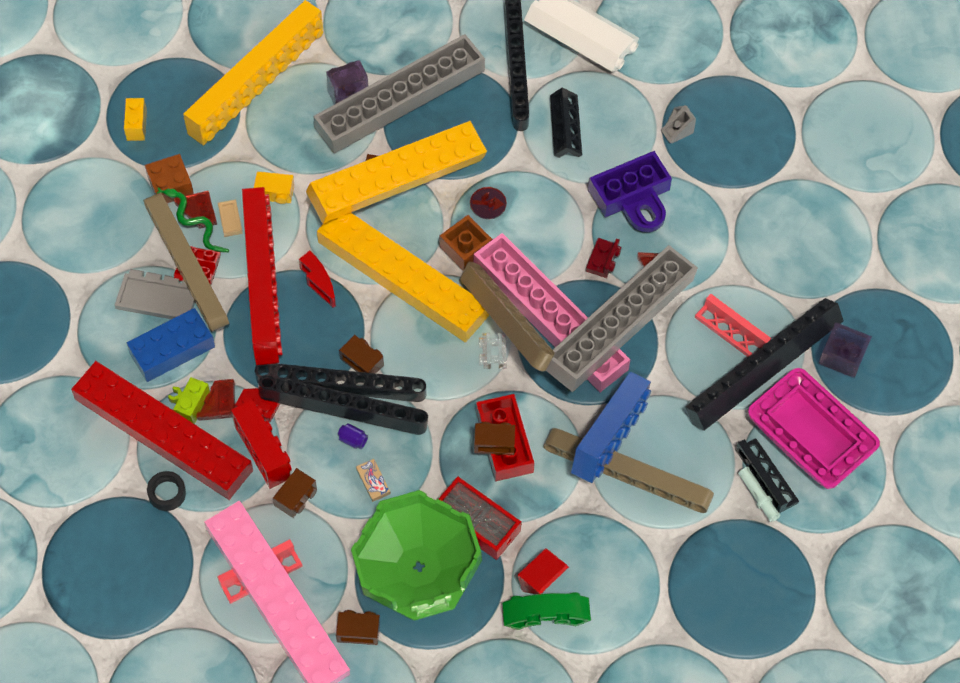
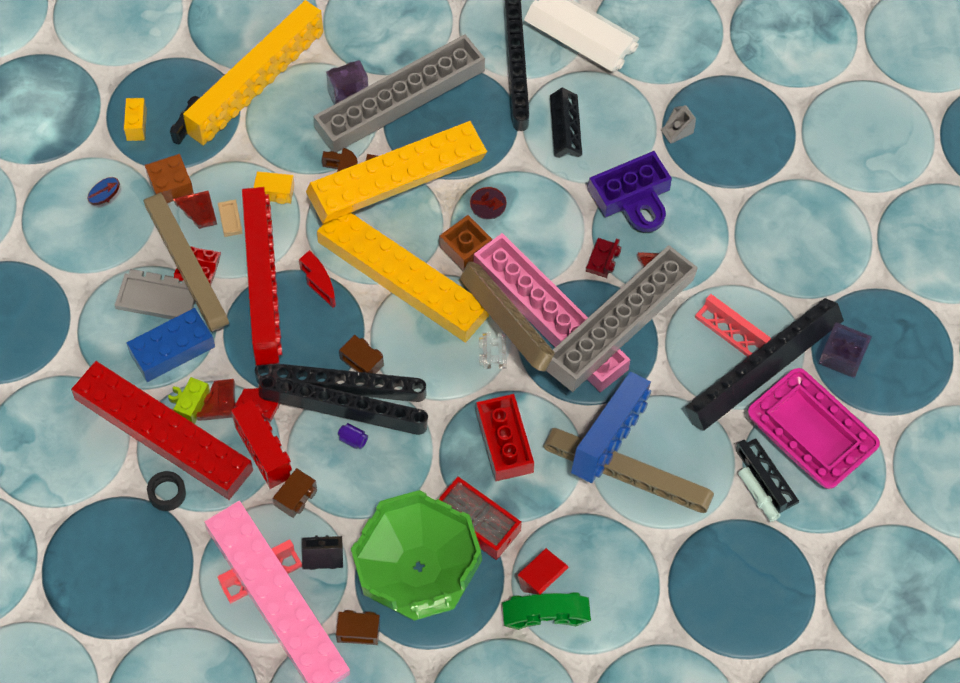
(103, 191): none -> blue piece
(172, 193): green animal -> none
(178, 130): none -> black hinge
(322, 552): none -> black brick
(339, 161): none -> reddish brown brick
(373, 480): tile -> none
(494, 438): reddish brown piece -> none

